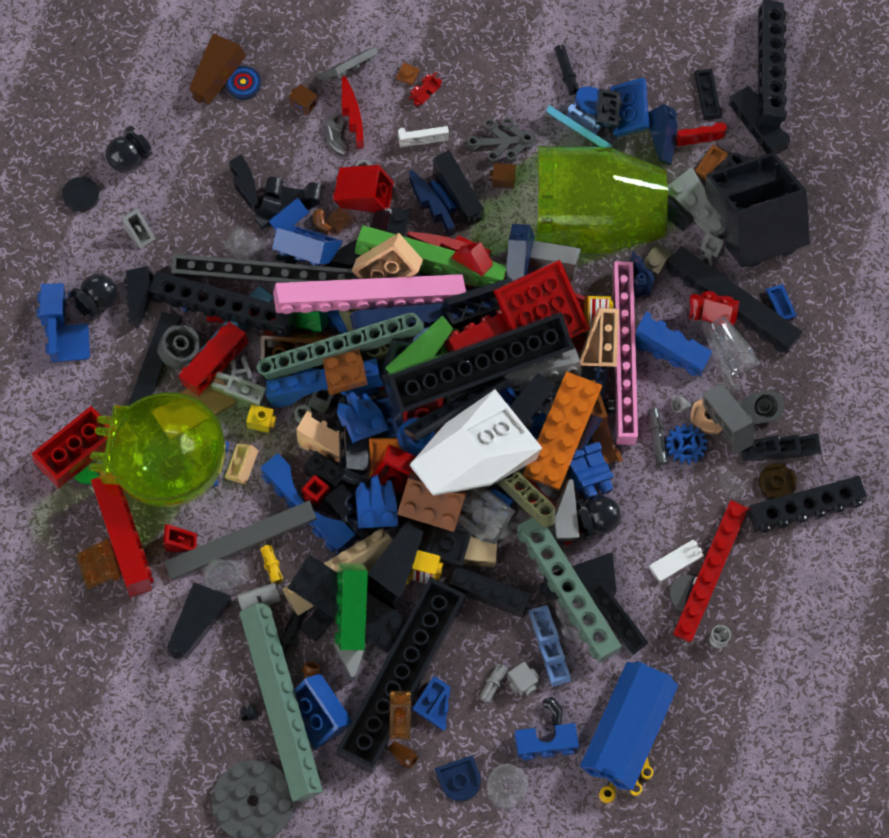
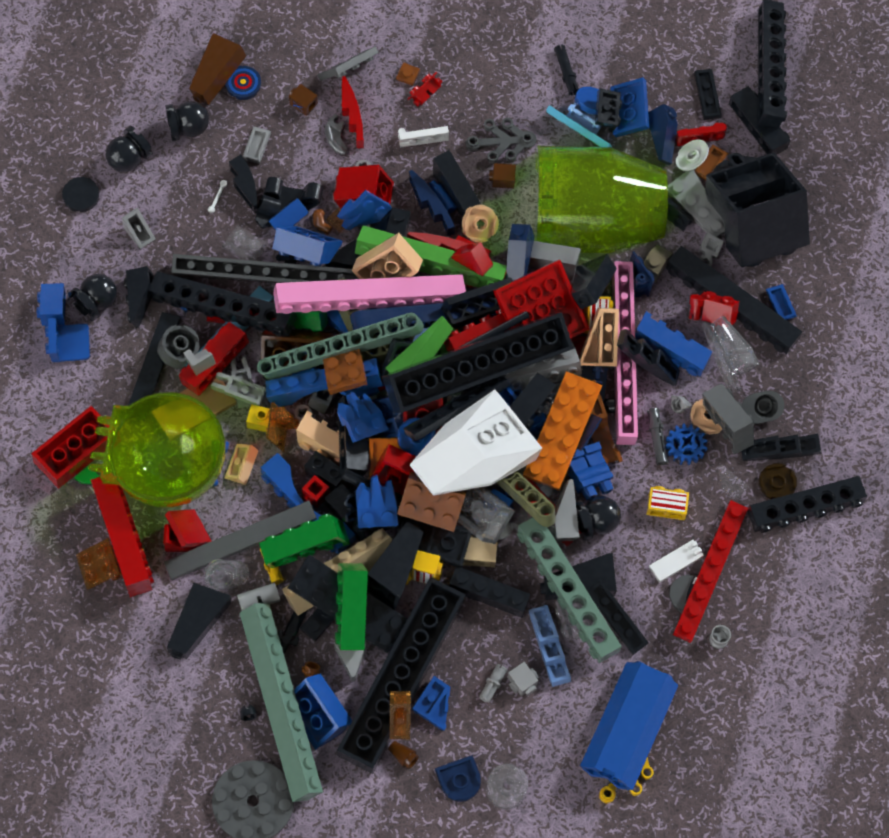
(188, 119): none -> black tile
(188, 528): none -> red tile
(199, 361): none -> light grey panel
(223, 184): none -> white hinge
(256, 145): none -> light grey tile
(279, 422): none -> clear orange hinge
(303, 541): none -> green wedge
(363, 211): none -> blue plate
(470, 220): none -> light nougat plate
(501, 328): none -> black bar
(529, 745): blue arch -> none
(556, 709): black arm -> none
(592, 280): none -> black slope
(651, 360): none -> black slope
(667, 503): none -> brick
(692, 155): none -> white dish

